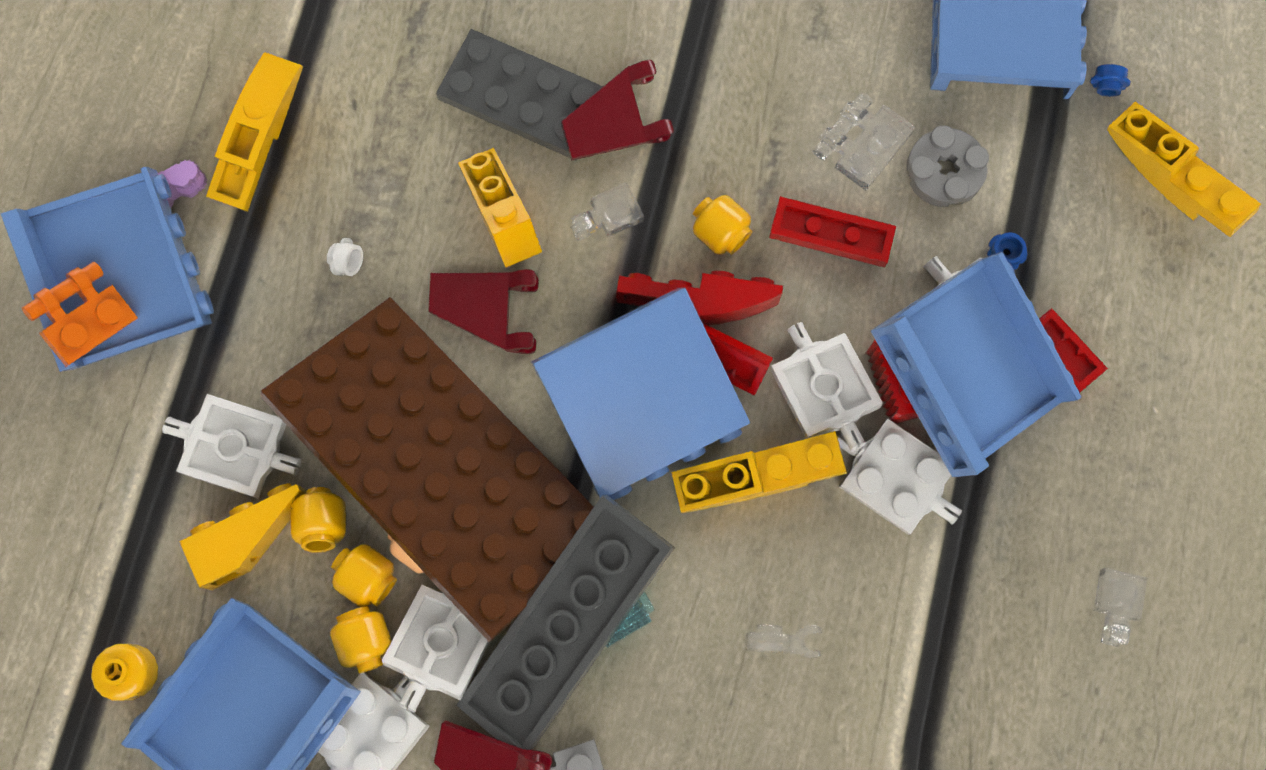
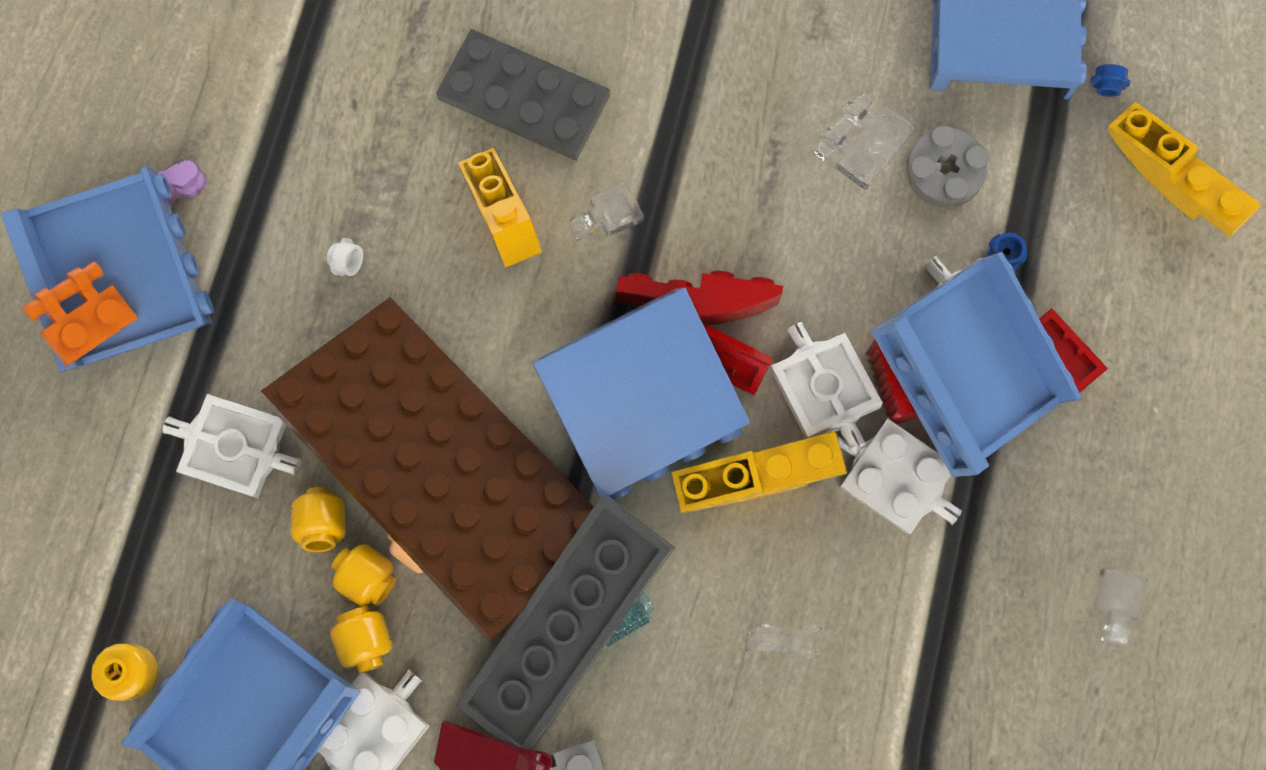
(237, 543): yellow slope -> none
(251, 129): yellow slope -> none
(434, 648): white plate -> none
(481, 305): dark red flag -> none
(612, 117): dark red flag -> none
(722, 224): yellow head -> none
(832, 232): red plate -> none

